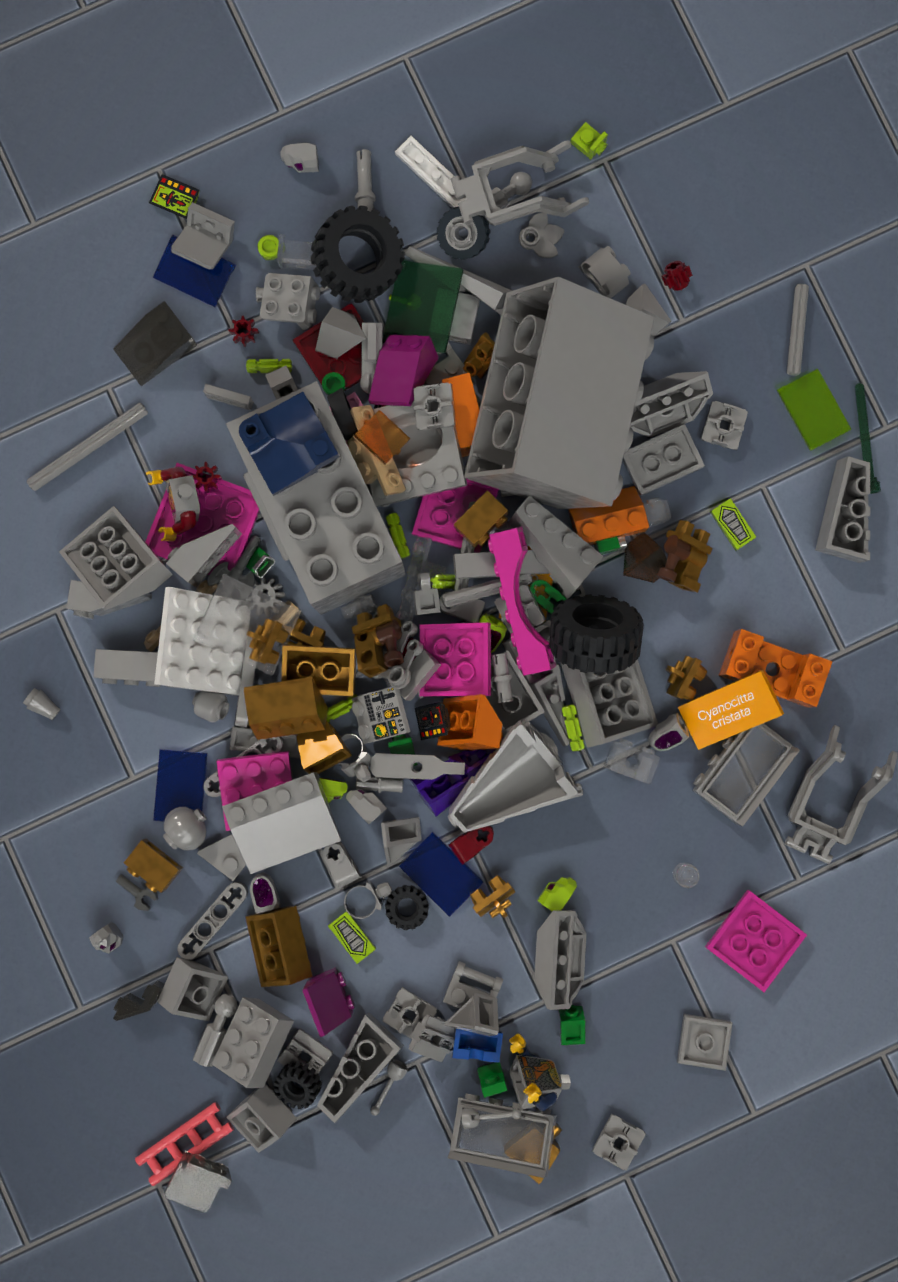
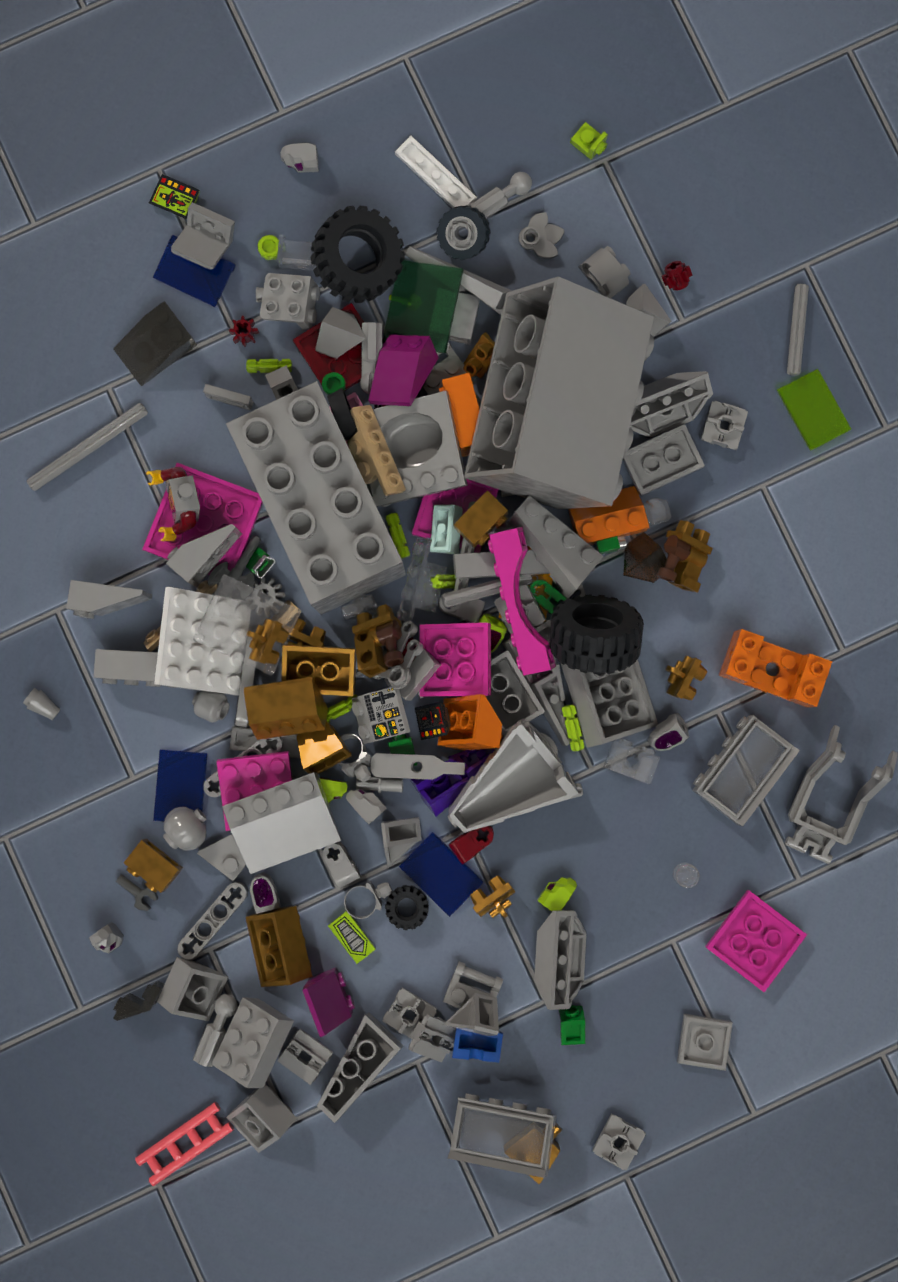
(114, 561): light grey slope -> none
(197, 1182): clear smoke bracket -> none
(211, 481): dark red gear -> none
(247, 477): light grey tile -> none
(288, 443): dark blue slope -> none
(302, 1076): black tyre -> none
(364, 196): light grey pin -> none
(382, 437): clear orange piece -> none
(396, 1071): light grey hinge -> none
(426, 599): light grey plate -> none
(433, 419): light grey piece -> none
(444, 535): none -> light aqua slope
(471, 1116): light grey hinge -> none
(480, 197): light grey piece -> none
(492, 1079): green bracket -> none
(502, 678): light grey pin -> none
(535, 1078): torso -> none
(731, 709): light orange tile -> none
(733, 524): tile -> none
(846, 514): light grey wedge -> none
(865, 435): clear green piece -> none

